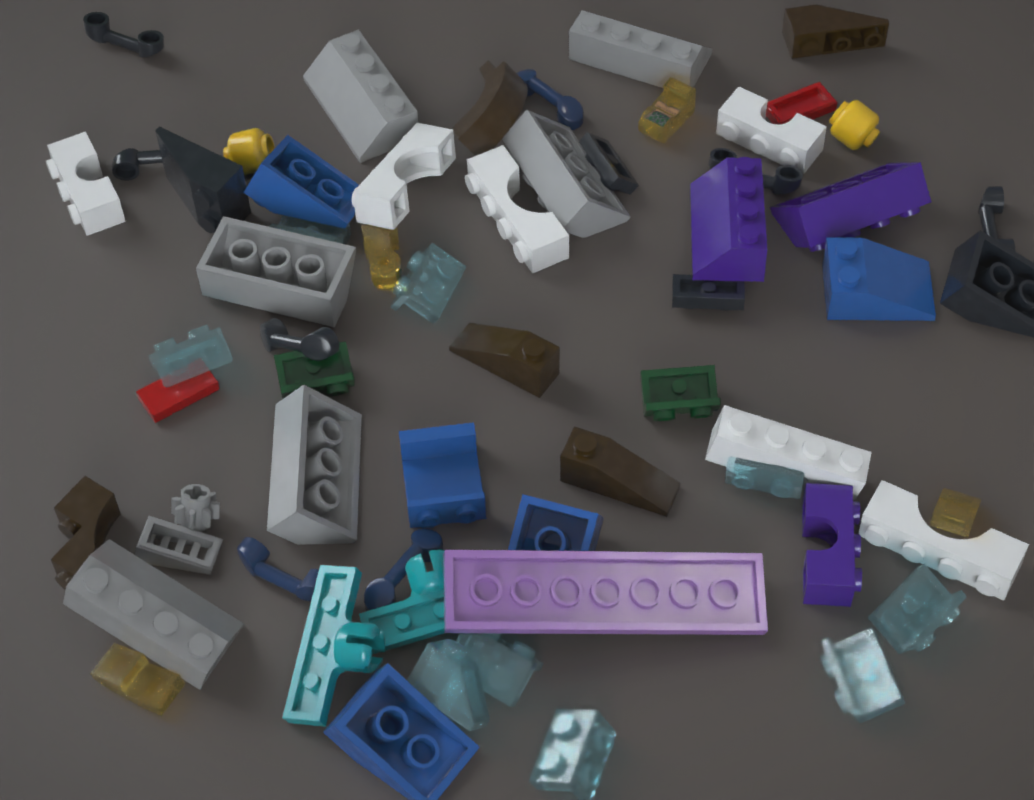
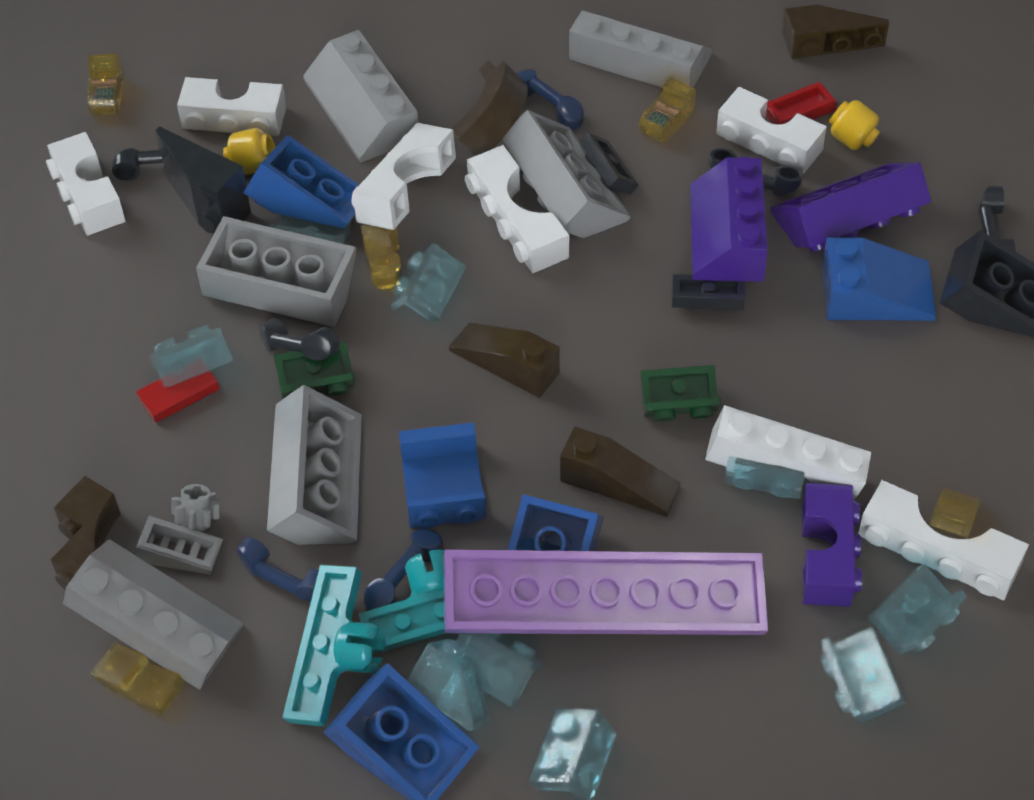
(98, 29): black bar -> none
(104, 84): none -> clear yellow leg
(204, 109): none -> white arch

